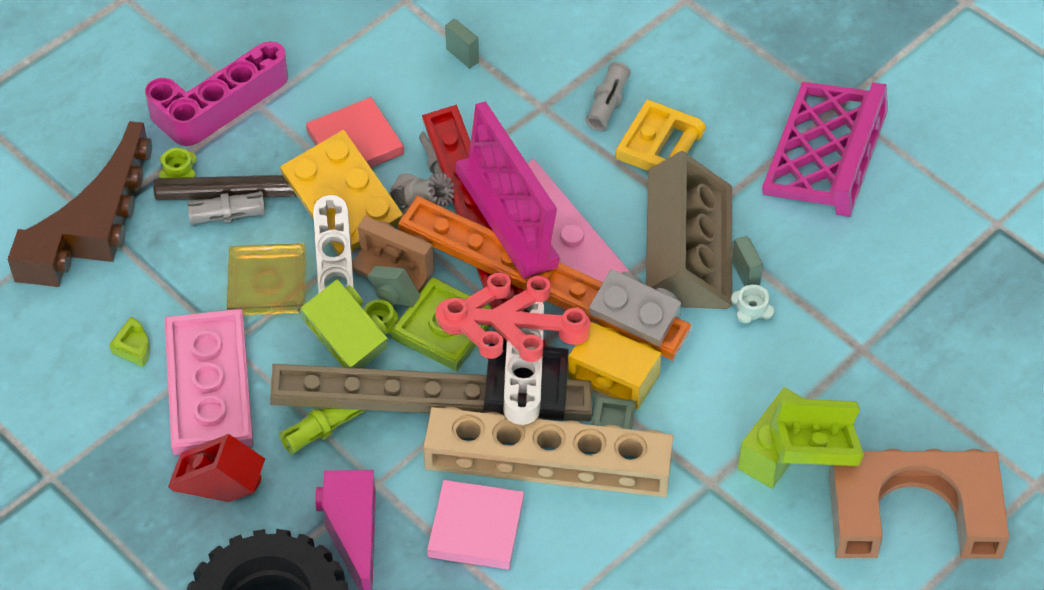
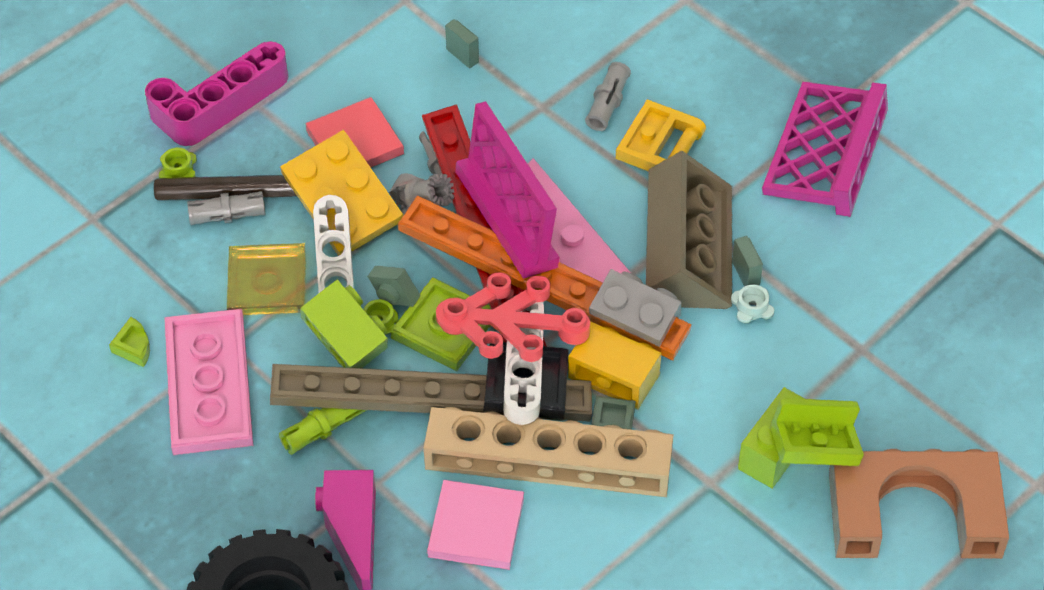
(90, 223): reddish brown arch -> none
(218, 470): red slope -> none
(390, 247): medium nougat bracket -> none

